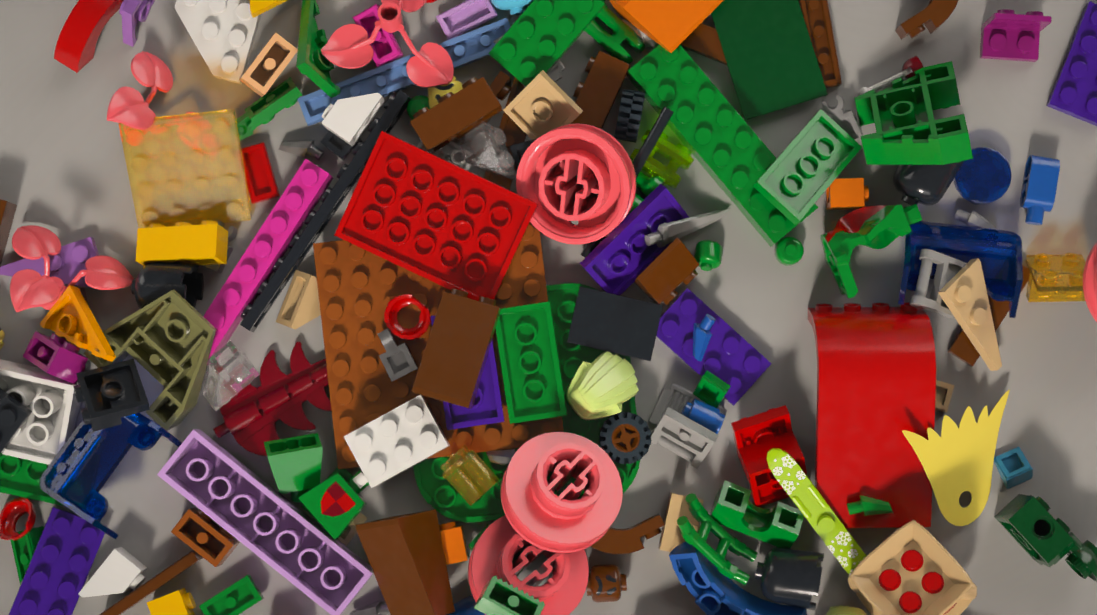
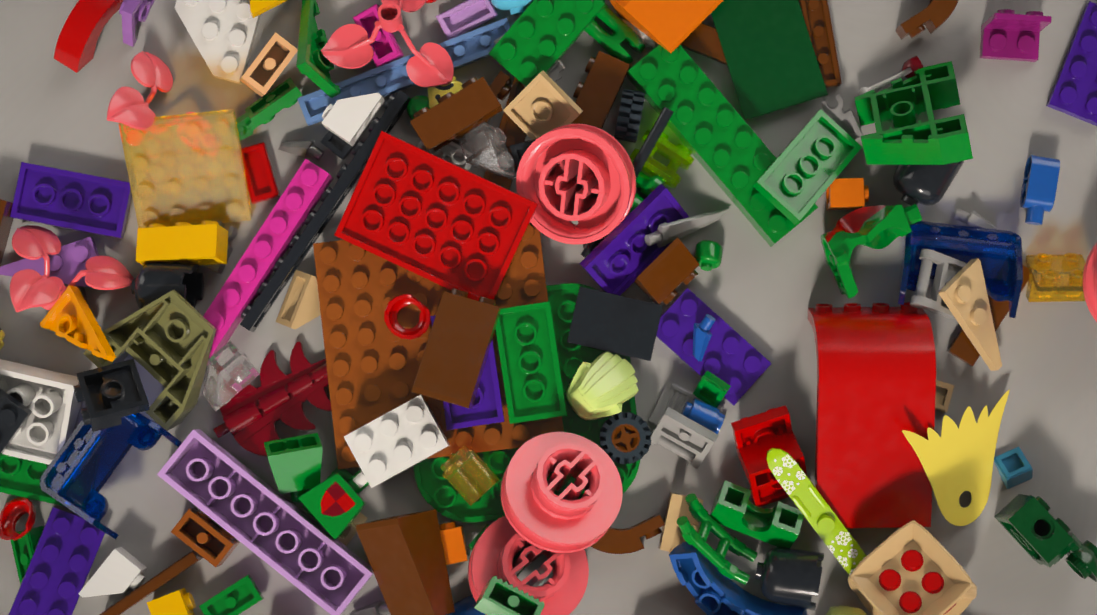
(55, 356): magenta brick -> none
(71, 200): none -> dark purple plate
(396, 359): flat silver plate -> none
(501, 457): flat silver bar -> none
(606, 583): reddish brown head -> none
(789, 251): green piece -> none
(869, 506): green bar -> none
(983, 177): clear blue tile -> none

